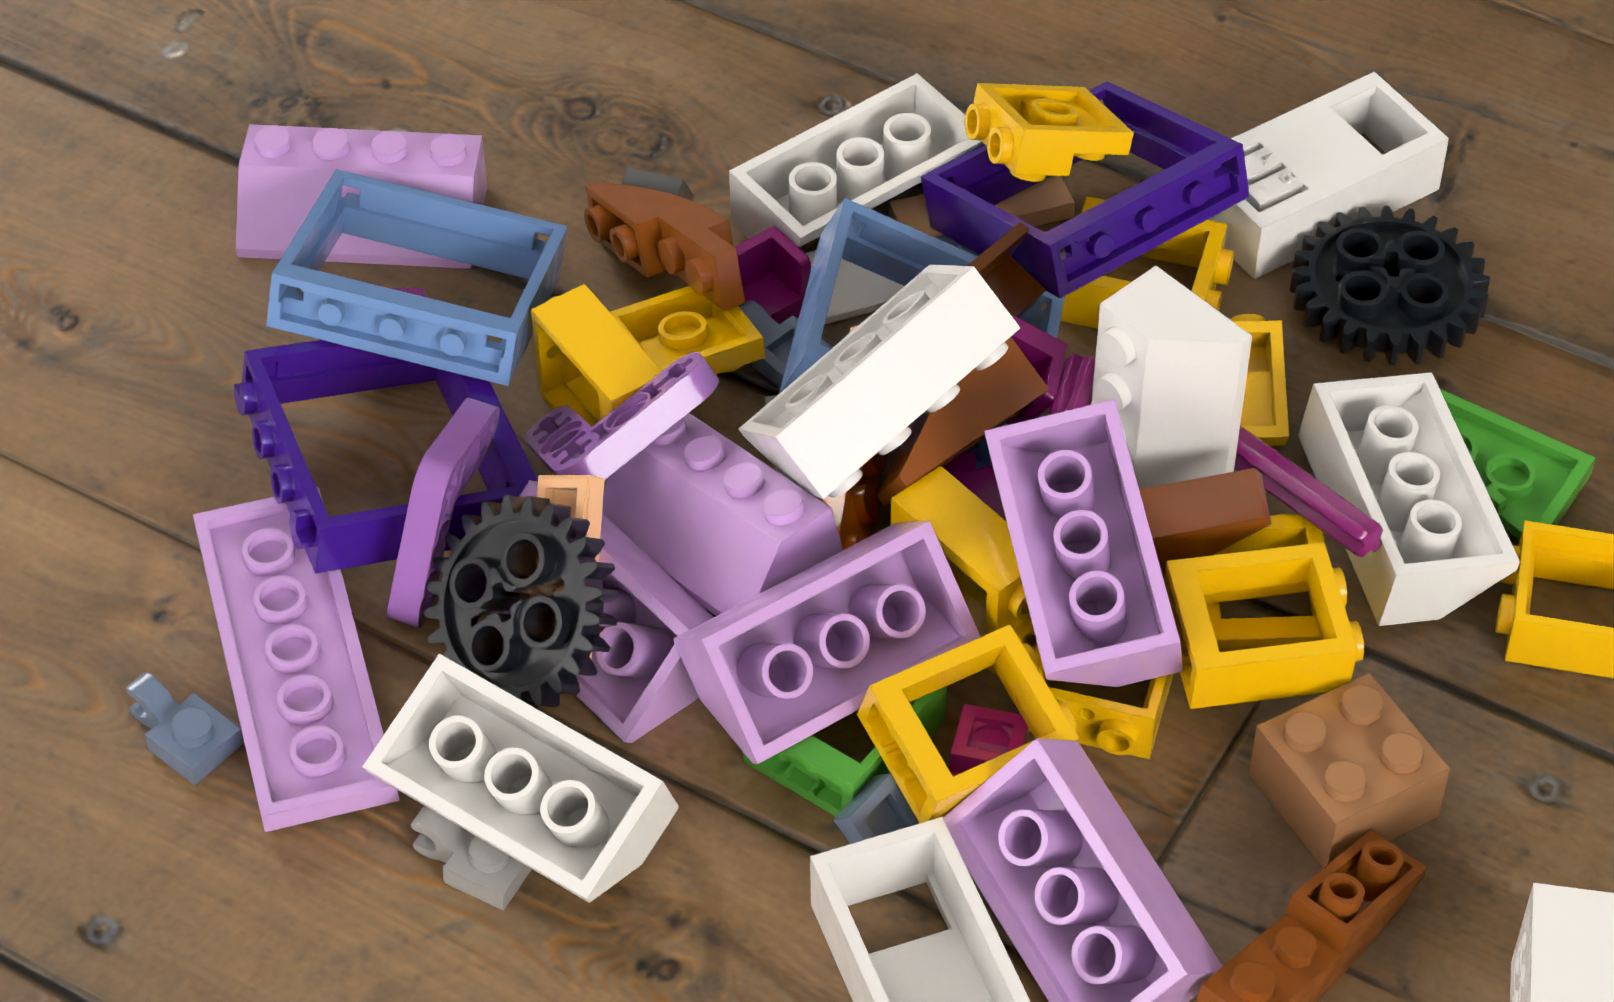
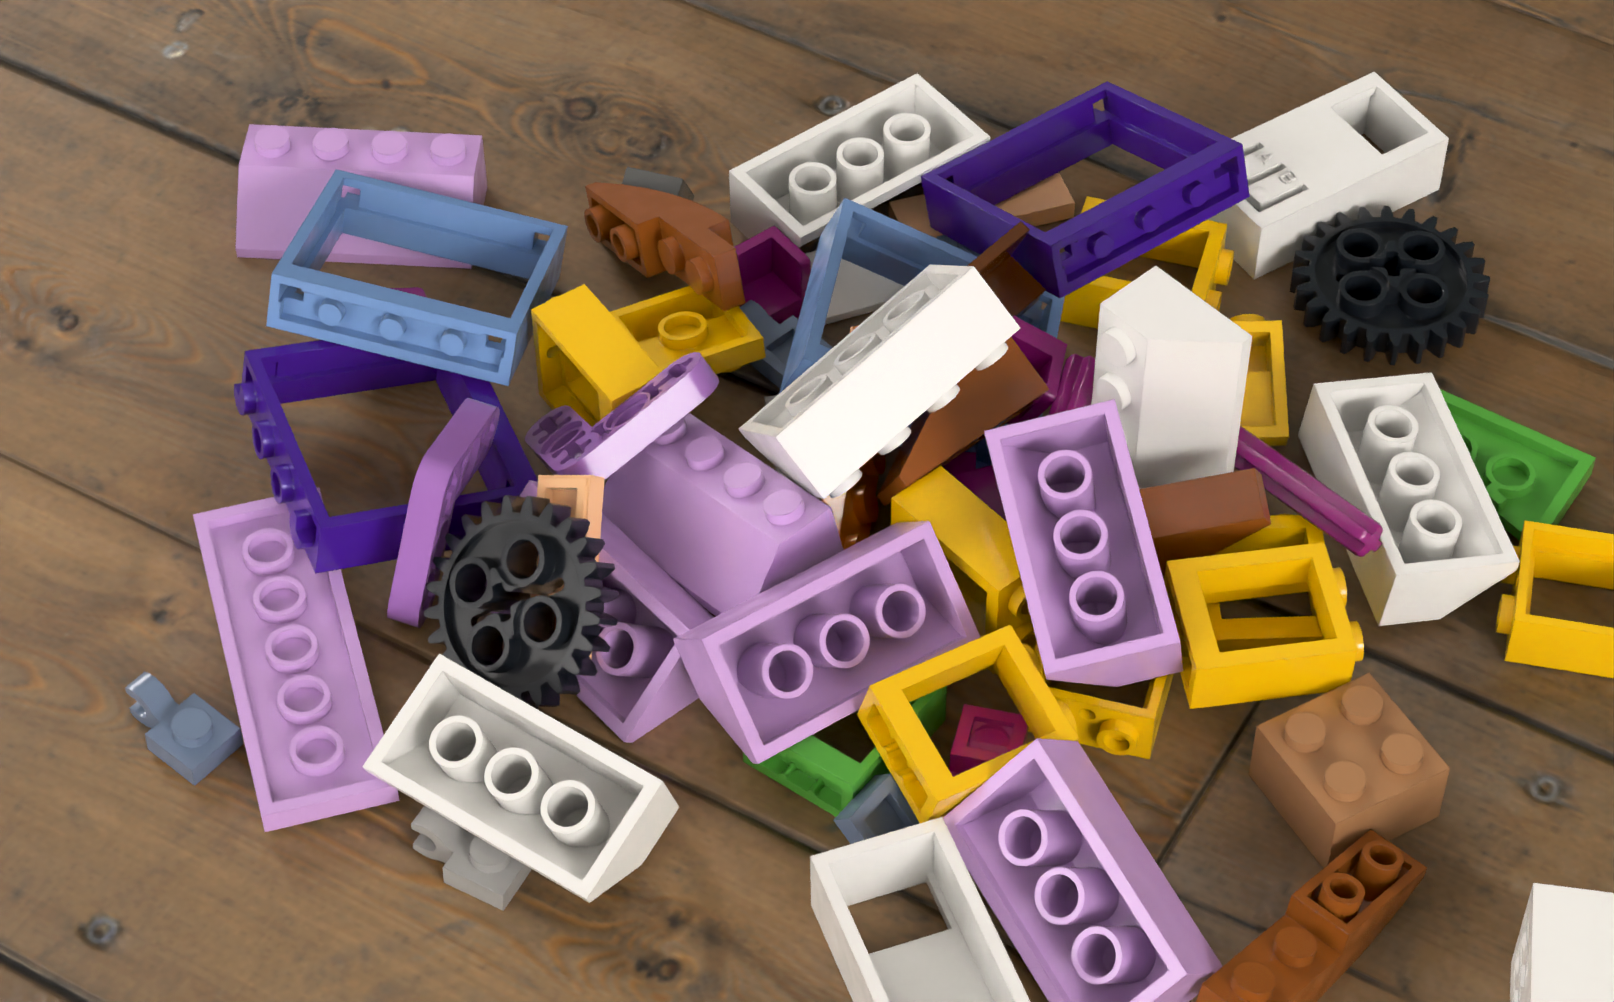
(1043, 128): yellow plate -> none

